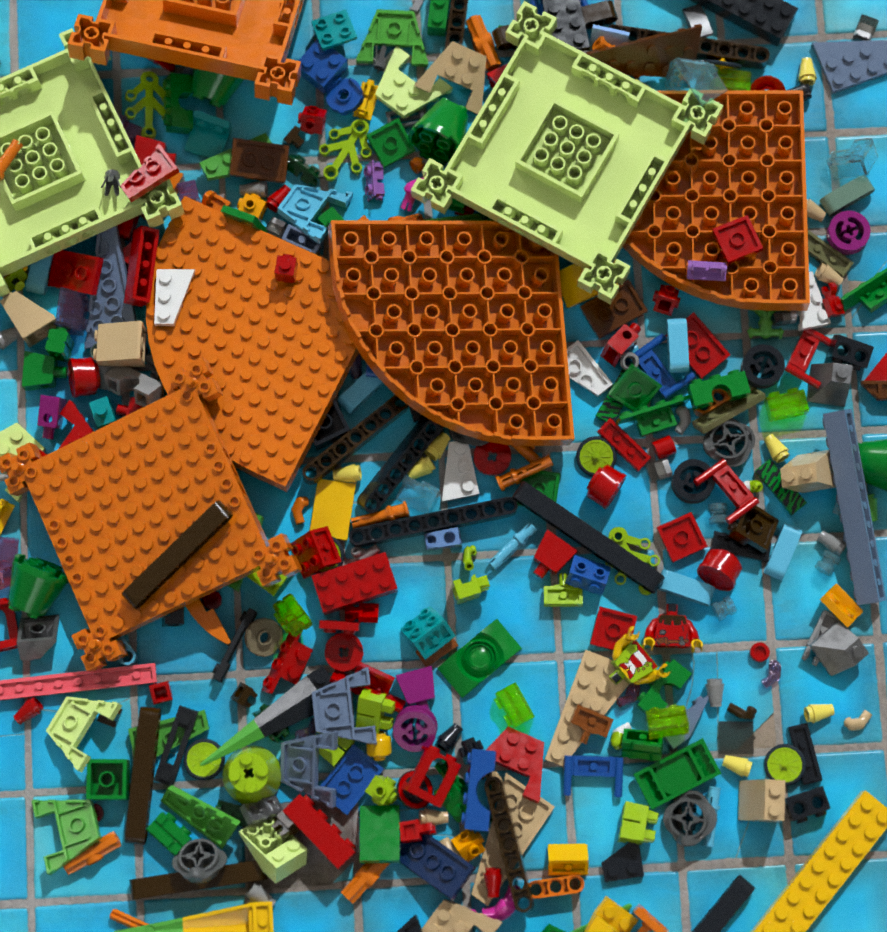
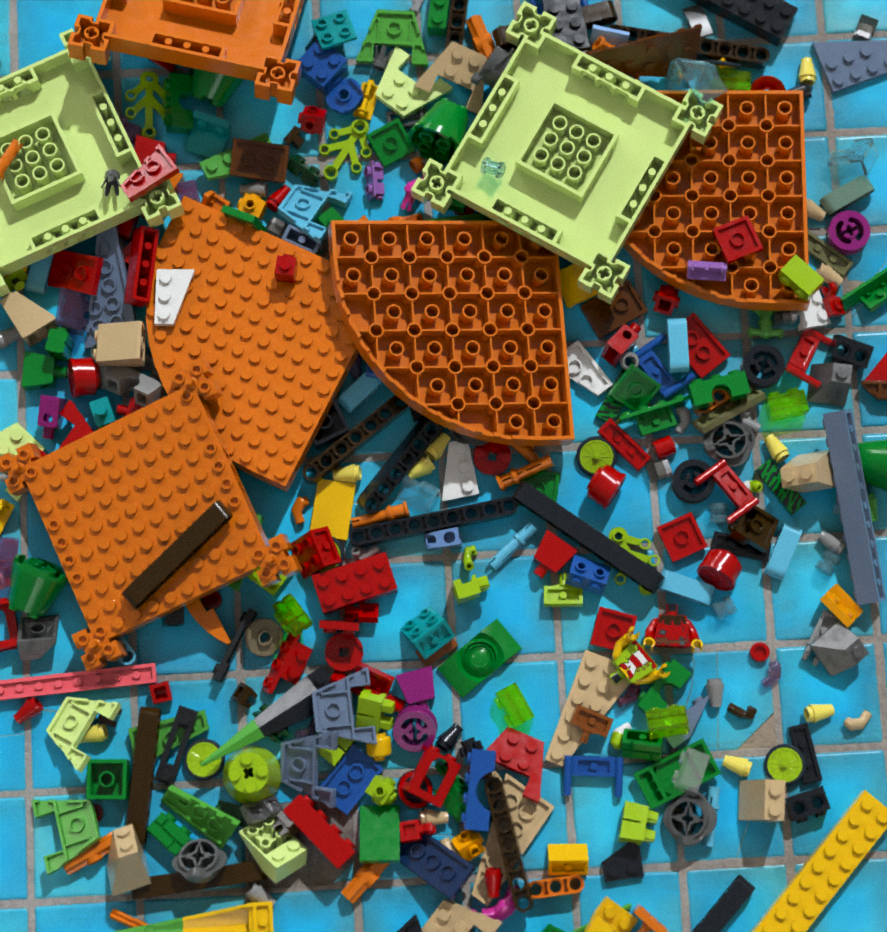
(96, 733): none -> light yellow cone
(126, 862): none -> tan slope
(493, 67): none -> dark grey piece
(493, 167): none -> clear light blue bush
(691, 771): none -> clear piece
(736, 737): clear smoke piece -> none
(746, 419): none -> light grey arm
(800, 278): none -> lime brick

